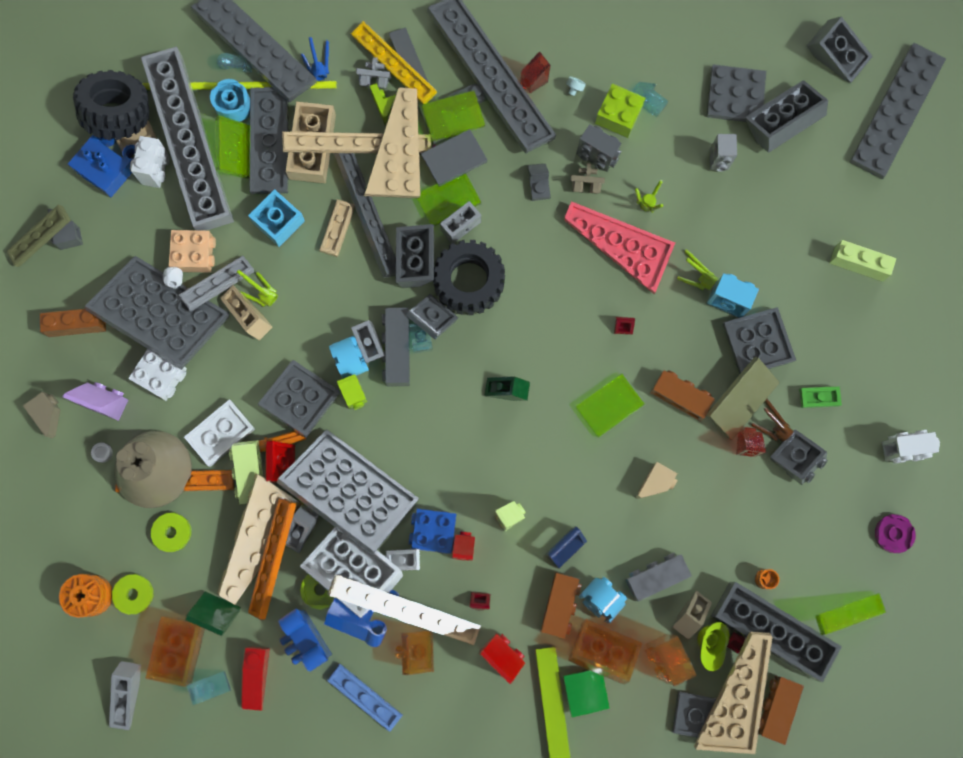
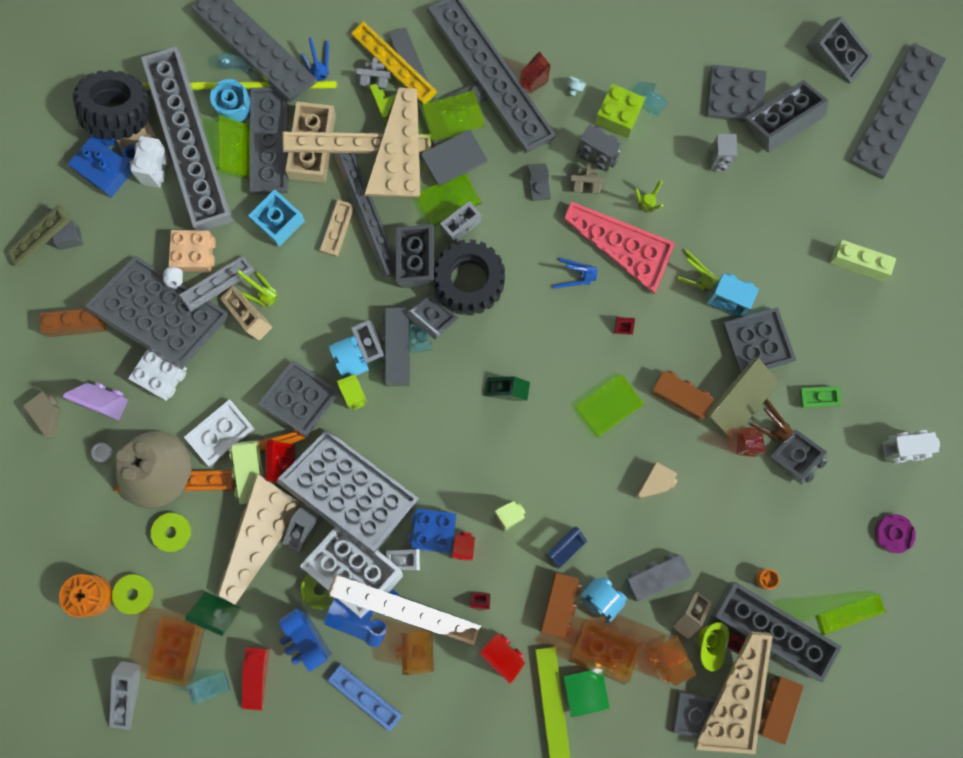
(272, 558): orange tile -> none
(588, 272): none -> blue plant

